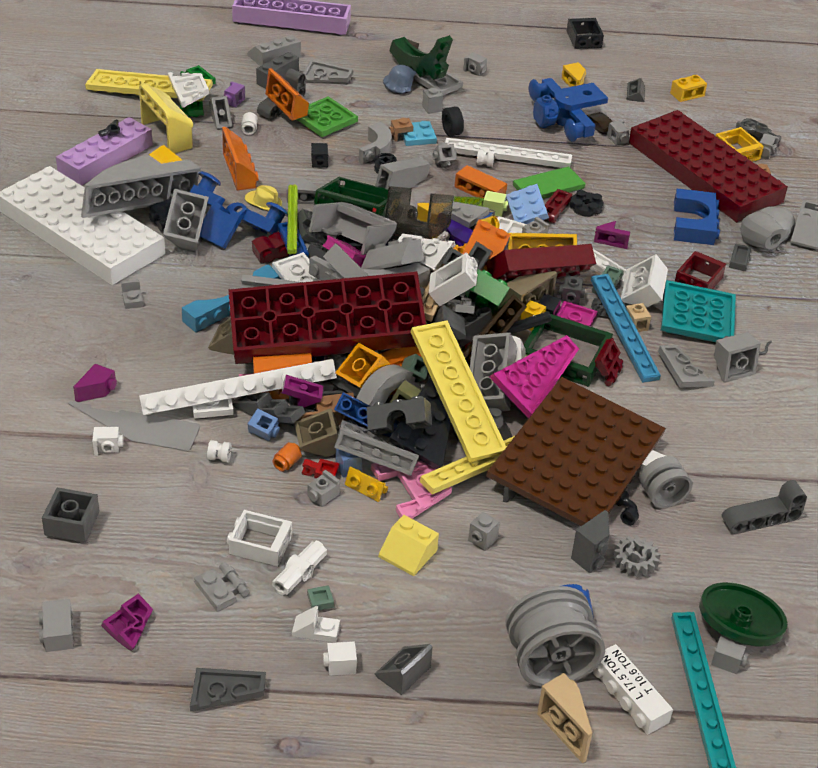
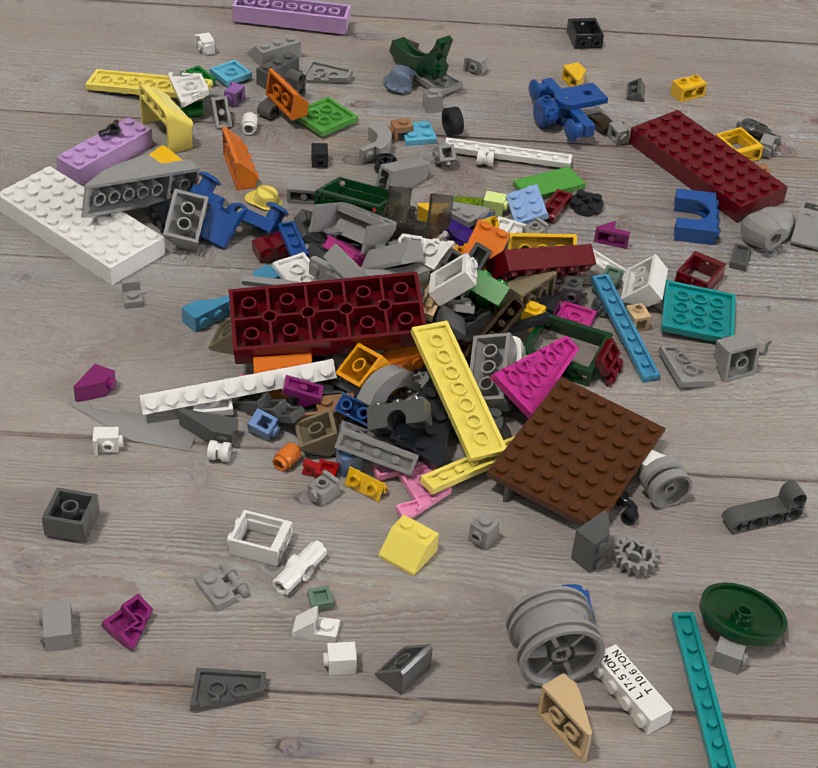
(205, 43): none -> white brick
(209, 425): none -> dark grey slope
(231, 72): none -> medium azure plate
(292, 219): lime axle -> none
(406, 391): olive brick -> none
(416, 365): sand green brick -> none
(478, 183): orange brick -> none

